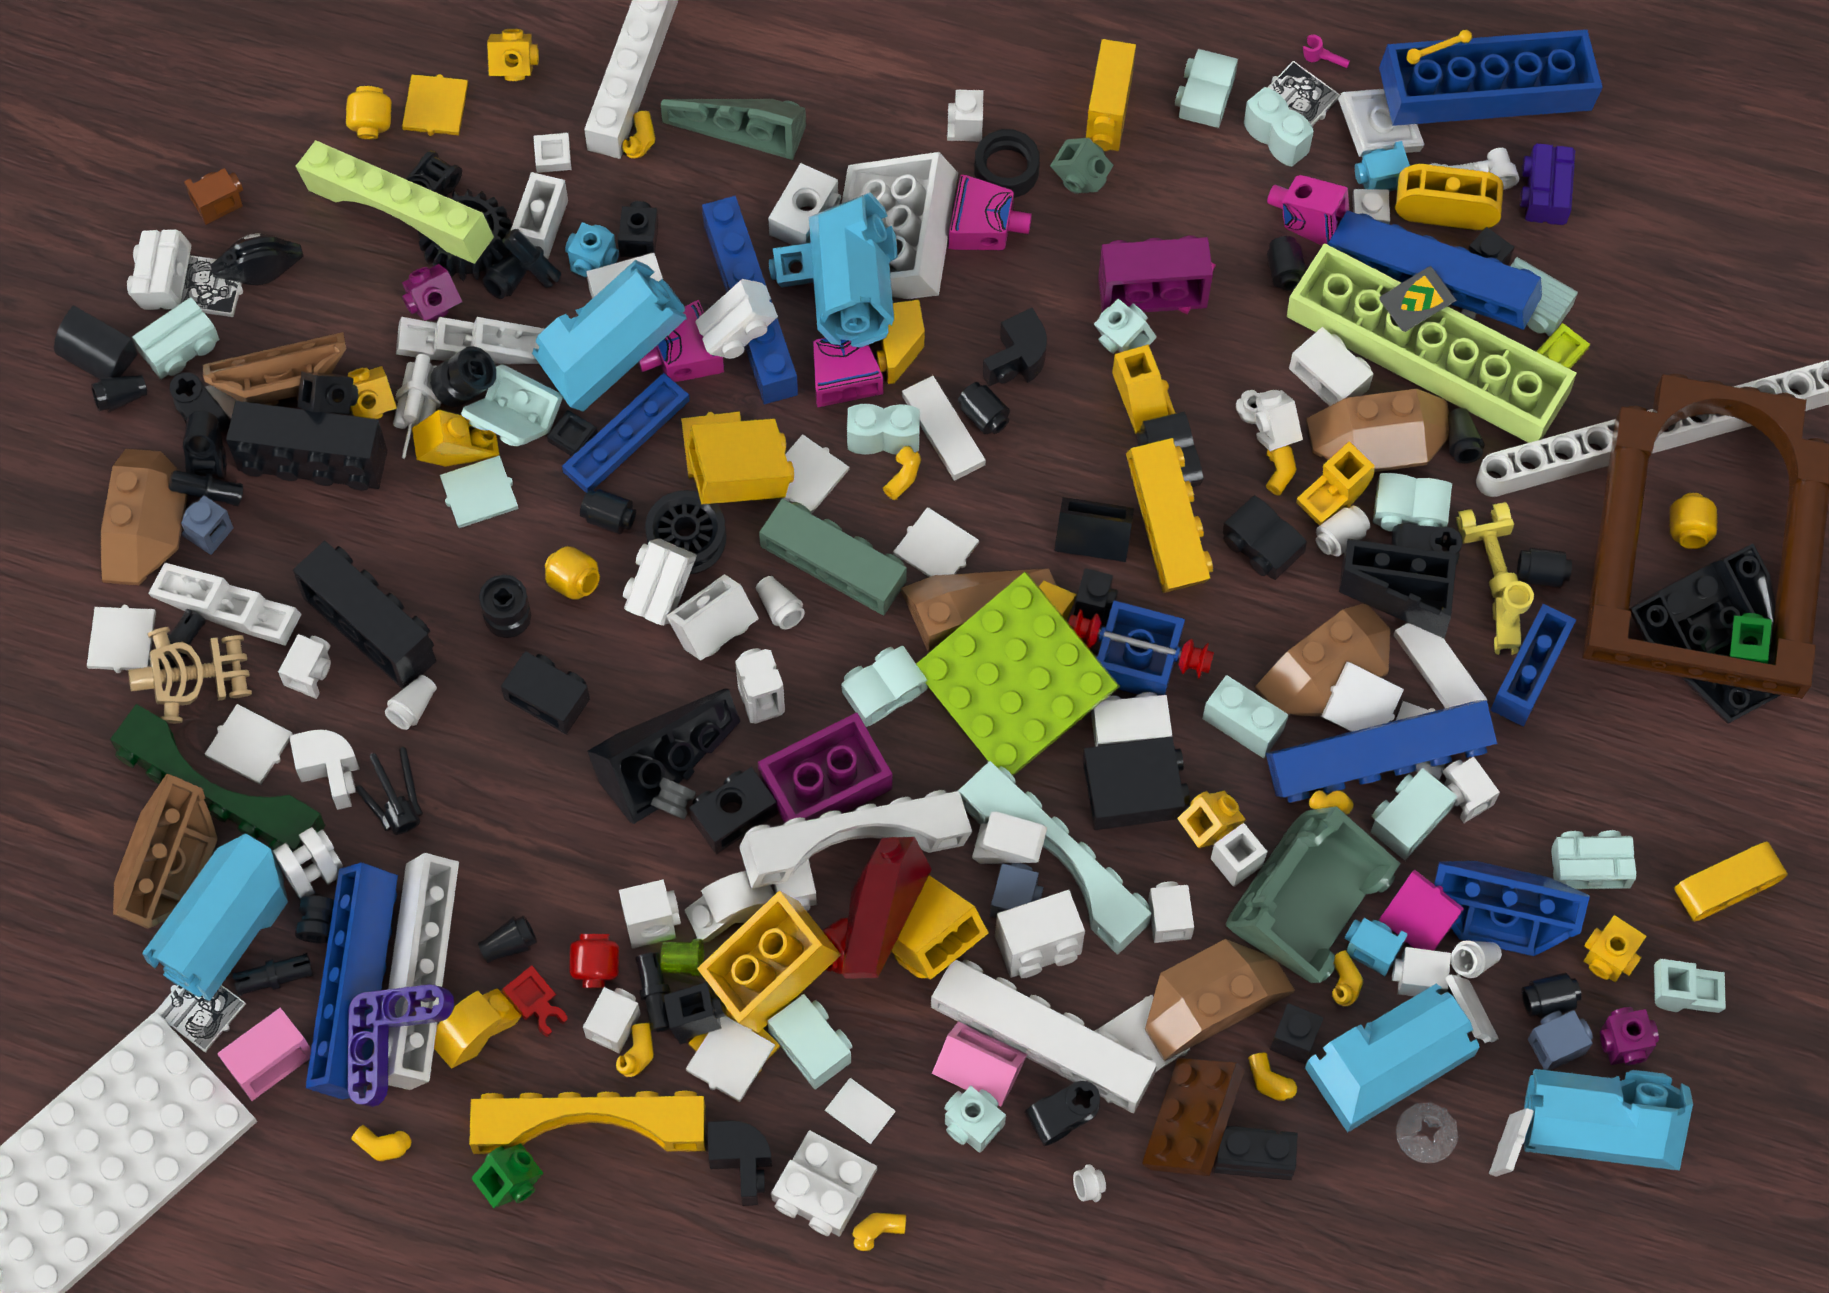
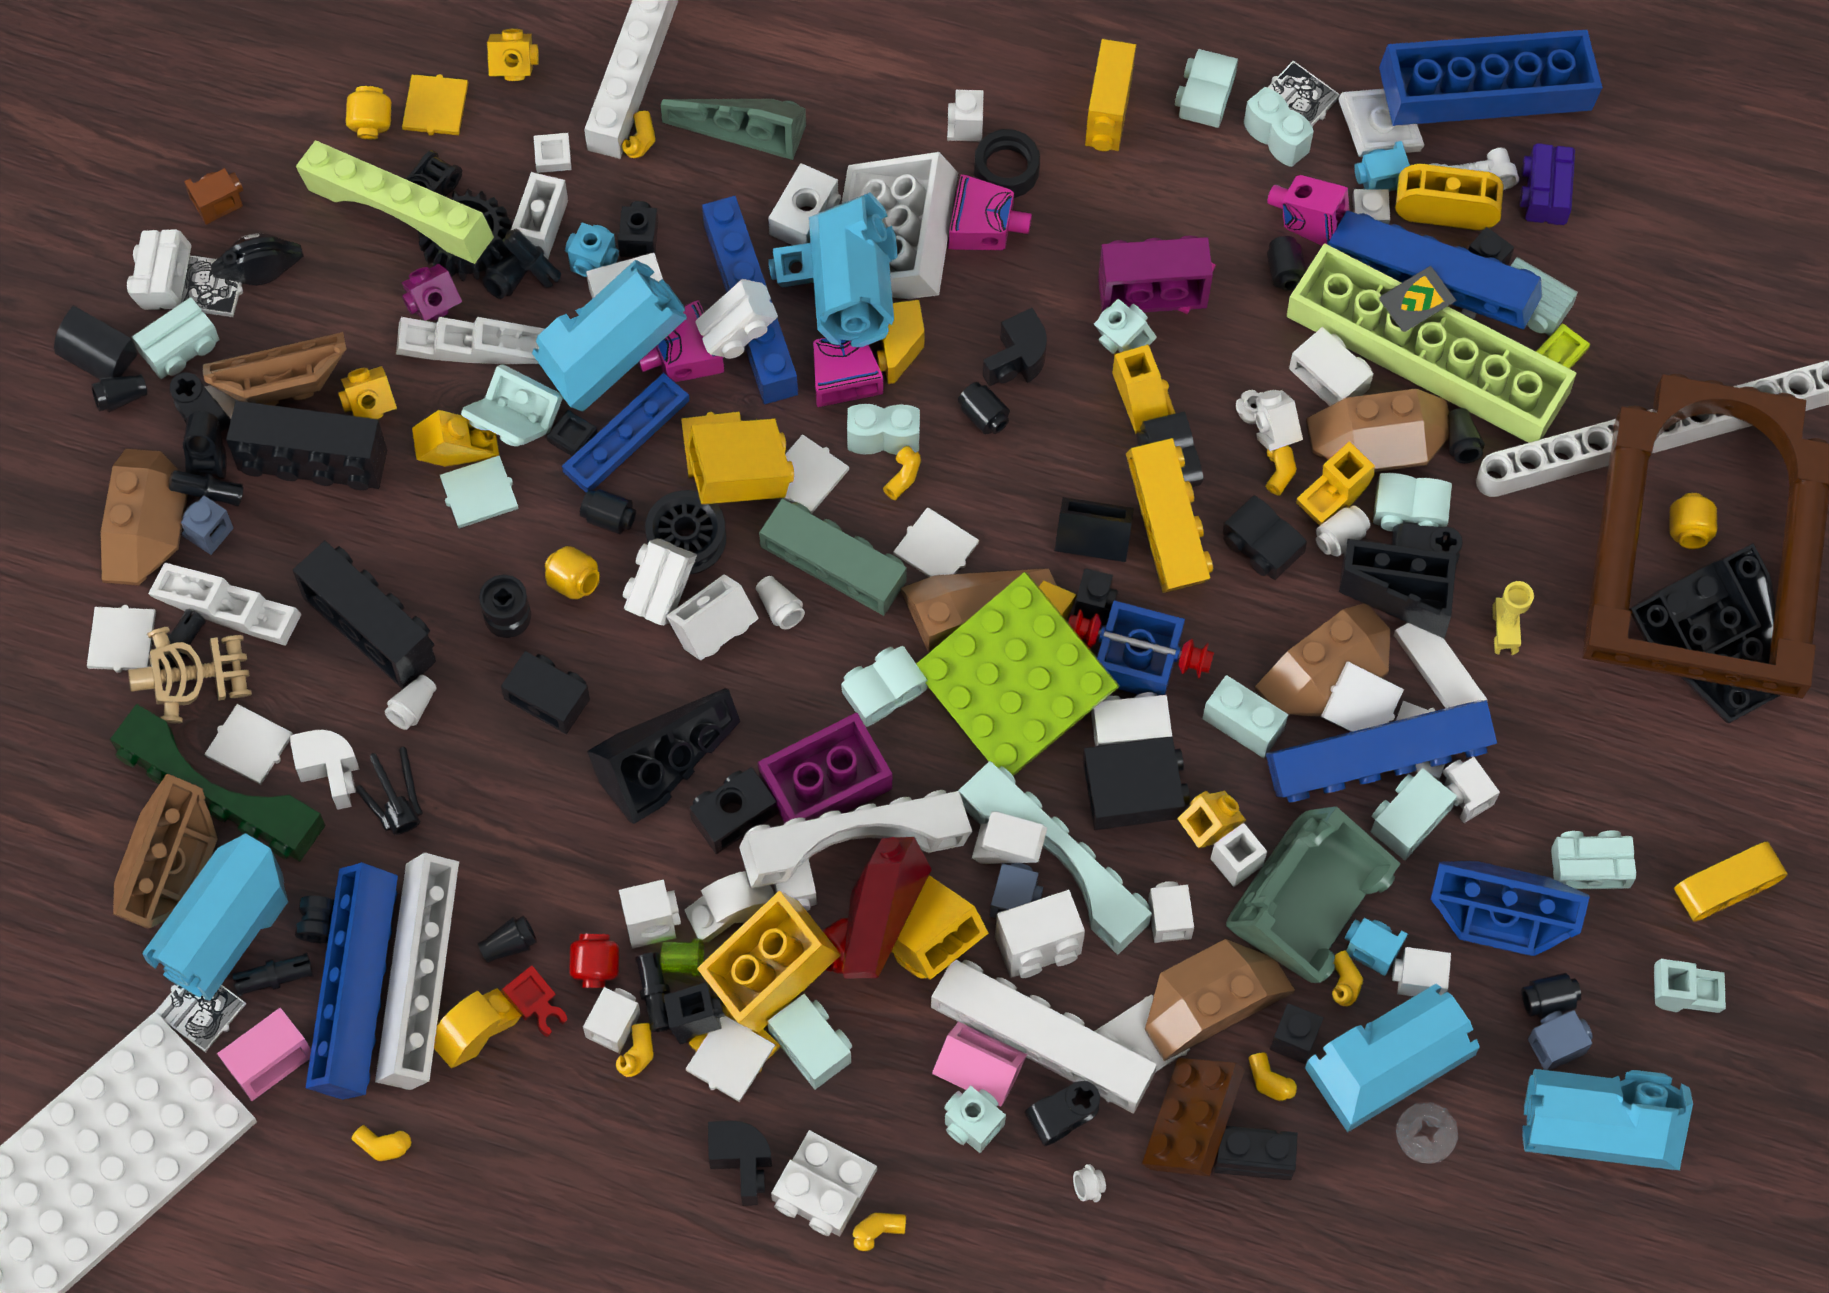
(306, 665): white brick -> none
(317, 389): black brick -> none
(318, 849): white brick -> none
(381, 1020): dark purple beam -> none
(415, 396): white piece -> none
(463, 376): black wheel -> none
(507, 1175): green brick -> none
(669, 1121): yellow arch -> none
(673, 798): dark grey wheel -> none
(760, 685): white brick -> none
(860, 1110): white sticker -> none
(944, 428): white tile -> none
(1082, 165): sand green brick -> none
(1319, 52): dark pink hand -> none
(1335, 798): yellow arm -> none
(1414, 55): yellow hinge -> none
(1421, 912): dark pink piece -> none
(1472, 1007): white piece -> none
(1474, 957): white cone -> none
(1501, 526): light yellow bar -> none
(1511, 1142): white piece -> none
(1533, 665): blue brick -> none
(1544, 567): black brick -> none
(1614, 949): yellow brick -> none
(1620, 1044): magenta brick -> none
(1755, 629): green brick -> none

